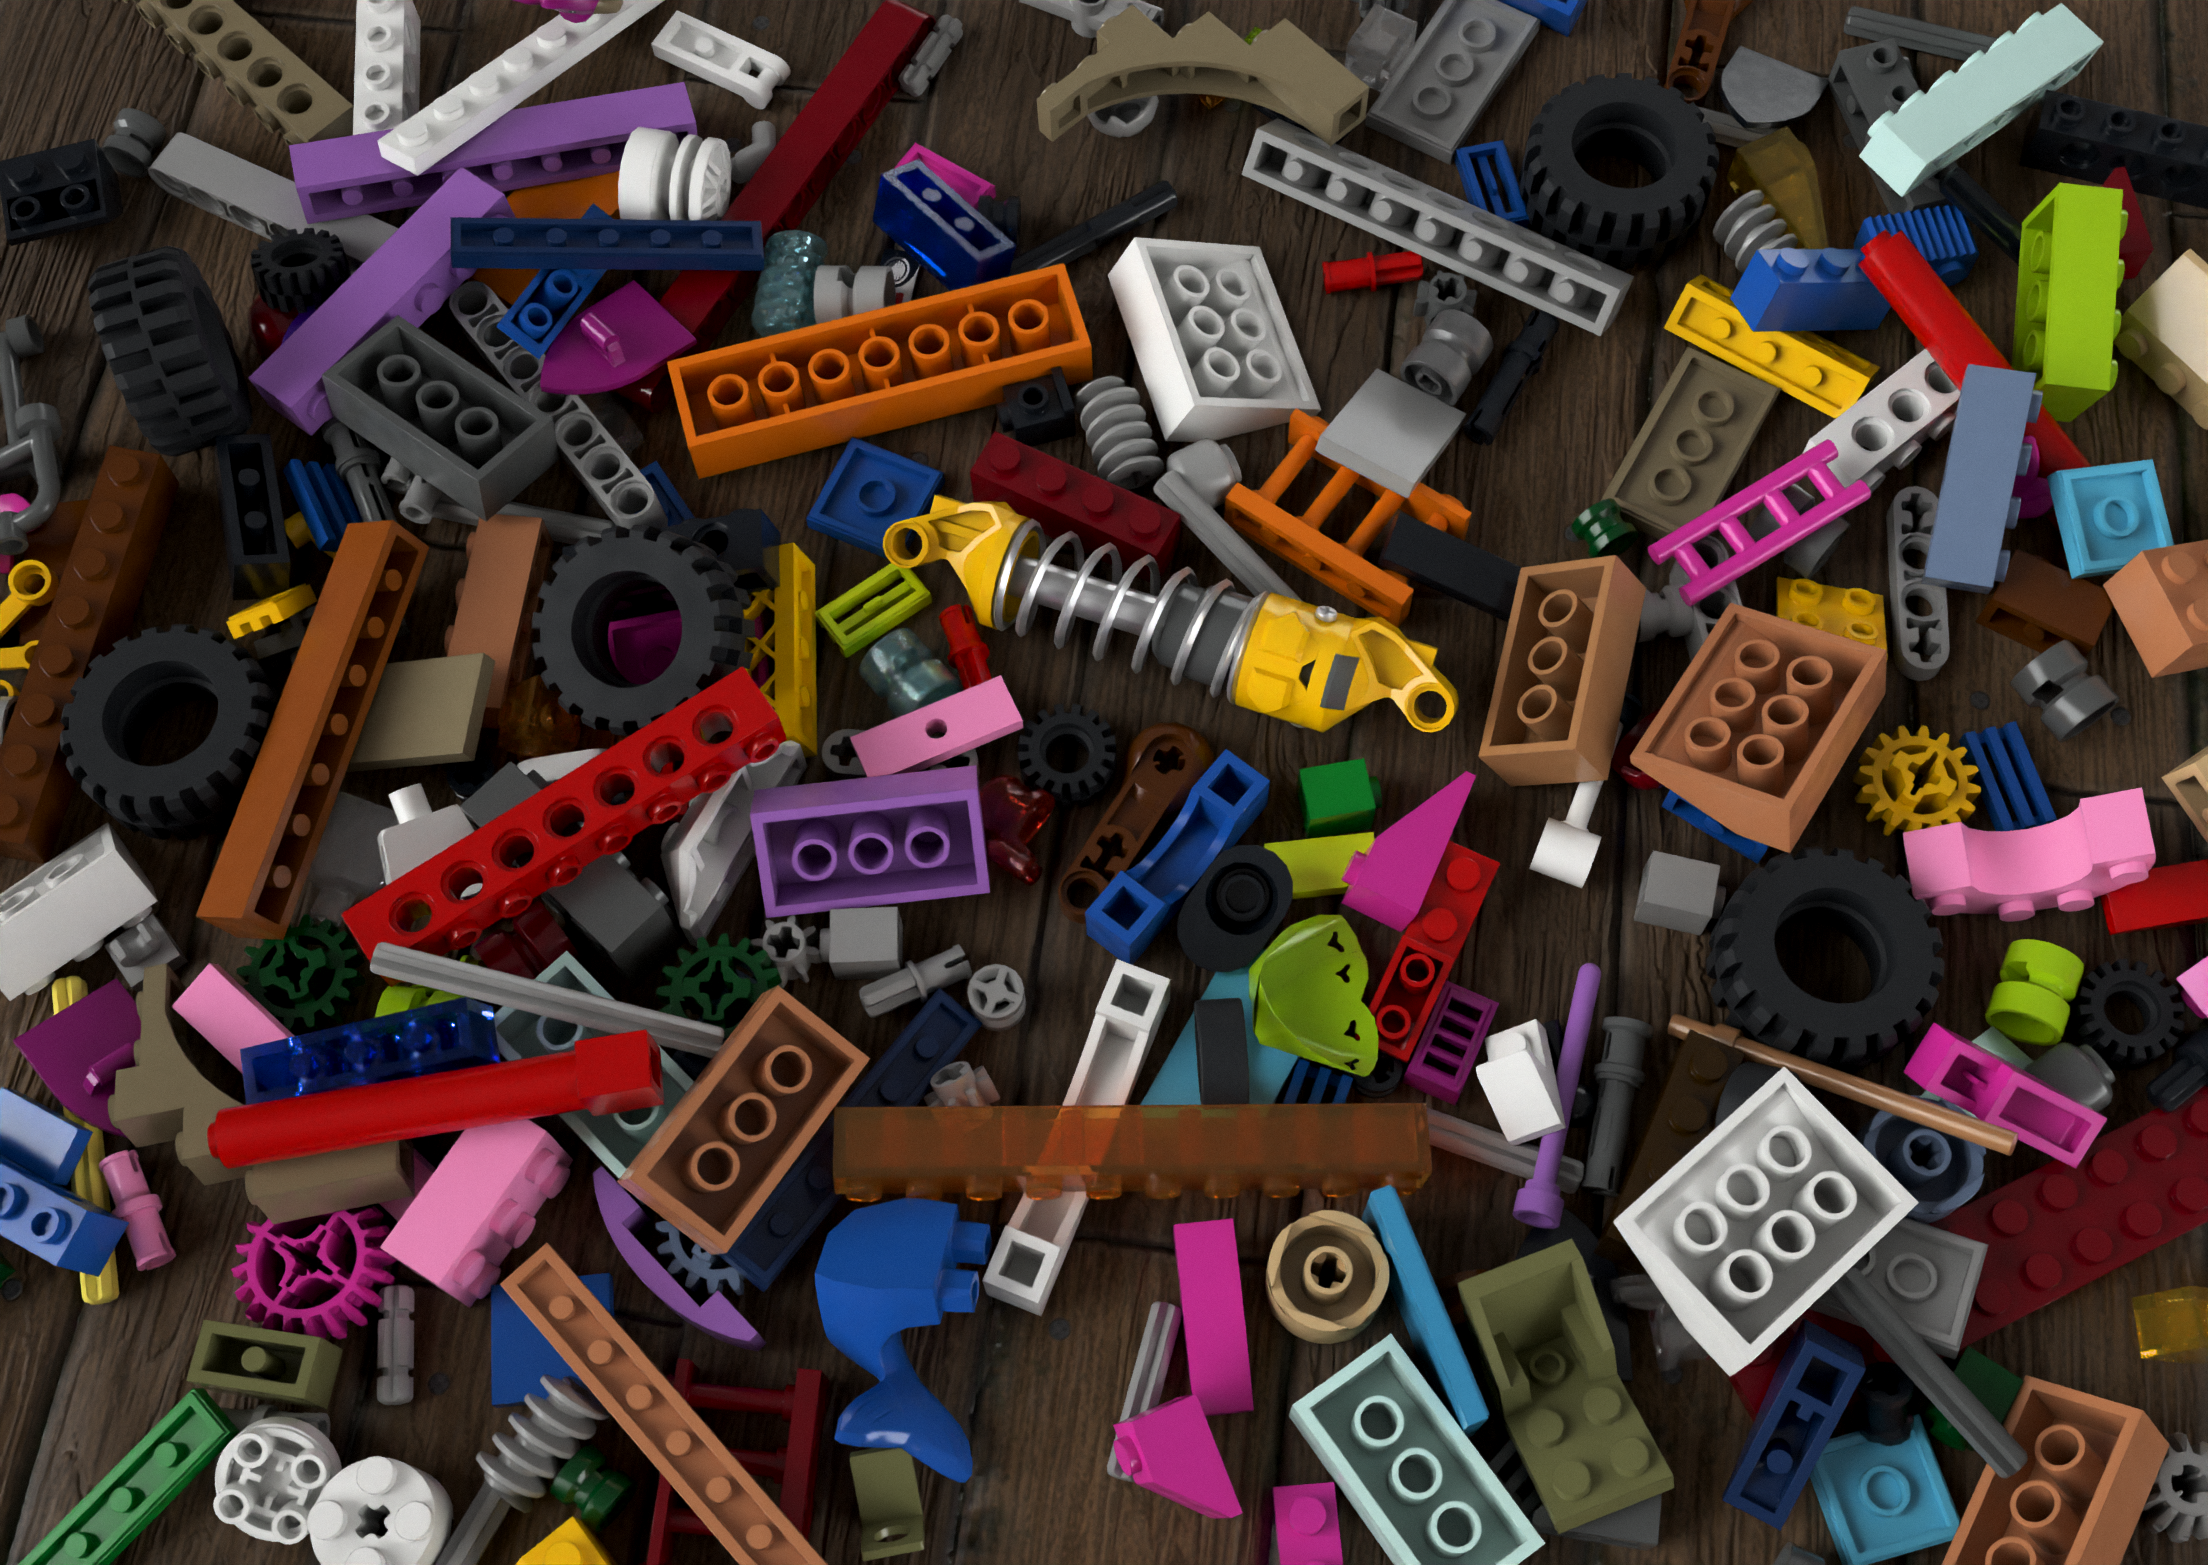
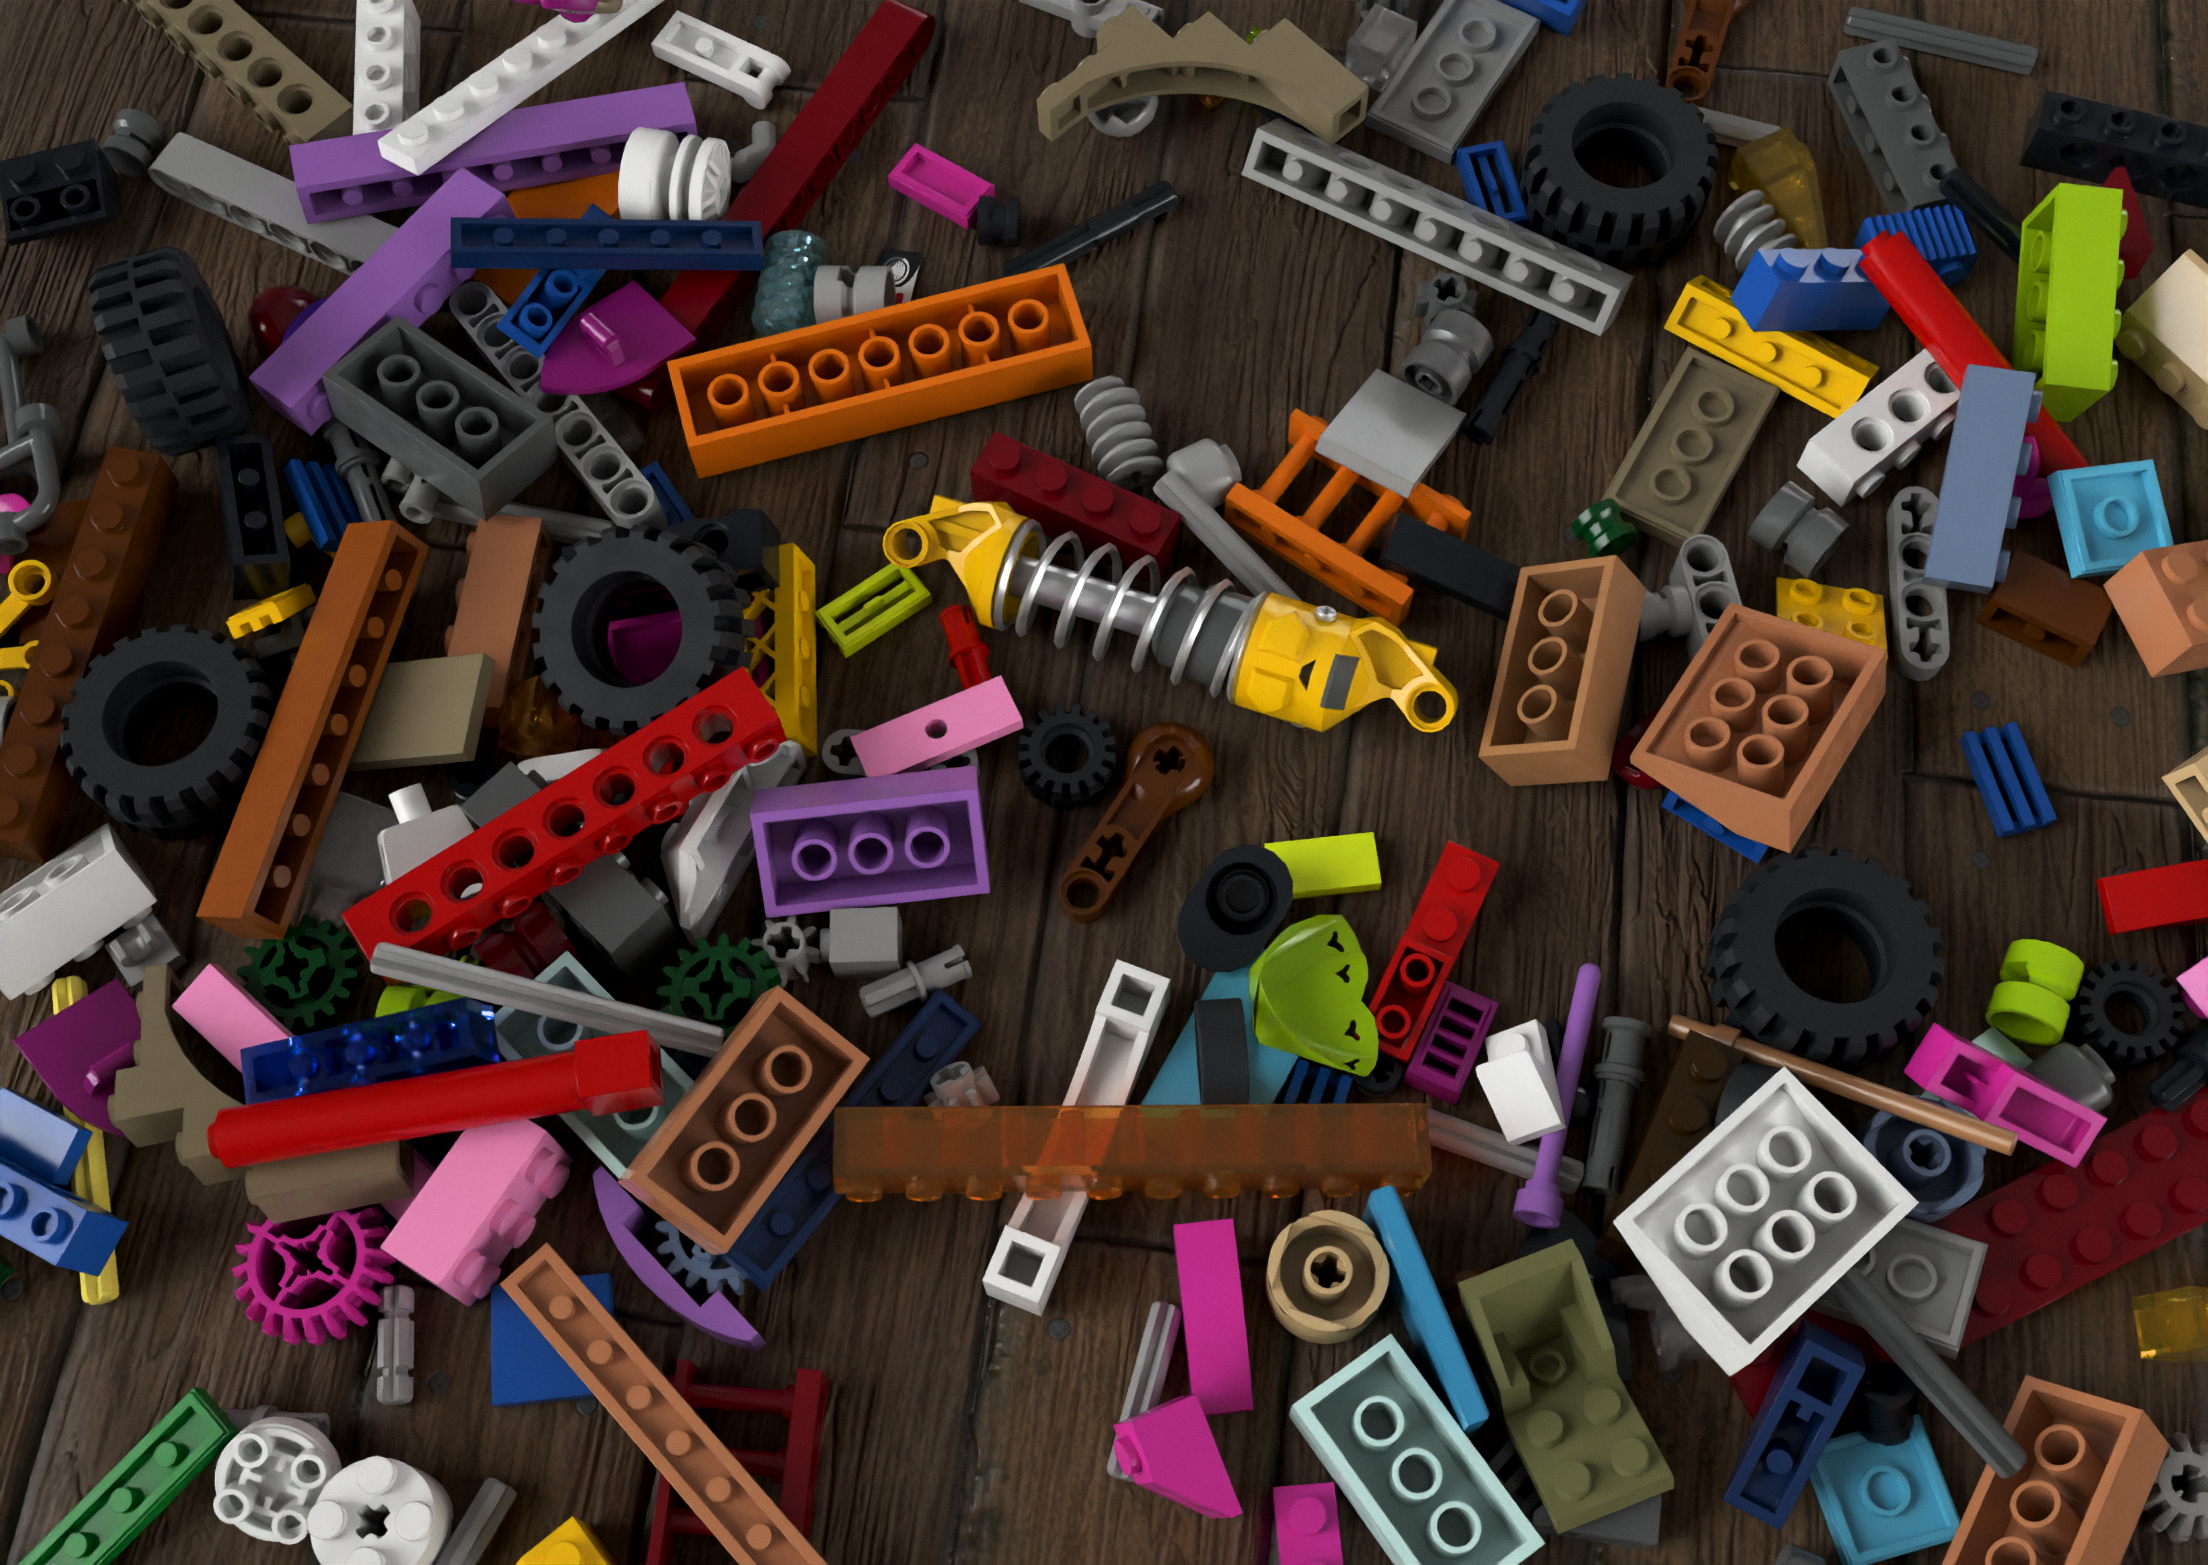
(139, 1208): bright pink pin -> none
(265, 1364): olive brick -> none
(299, 269): black tyre -> none
(541, 1440): light grey piece -> none
(595, 1490): dark green wheel -> none
(871, 493): blue tile -> none
(887, 1501): olive bracket -> none
(888, 1273): blue hips -> none
(904, 673): clear light blue wheel -> none
(930, 55): light grey axle -> none
(940, 228): clear blue brick -> none
(997, 984): light grey wheel -> none
(1014, 816): clear red piece -> none
(1038, 409): black brick -> none
(1152, 892): blue arch -> none
(1210, 338): white slope -> none
(1337, 798): green brick -> none
(1372, 271): red axle -> none
(1401, 861): dark pink slope -> none
(1567, 845): white piece -> none
(1679, 893): light grey brick -> none
(1767, 91): black shield -> none
(1769, 492): dark pink bar -> none
(1889, 777): yellow gear -> none
(1978, 99): light aqua brick -> none
(1987, 1382): dark green brick -> none
(2035, 868): bright pink brick -> none
(2064, 691): dark grey wheel -> none

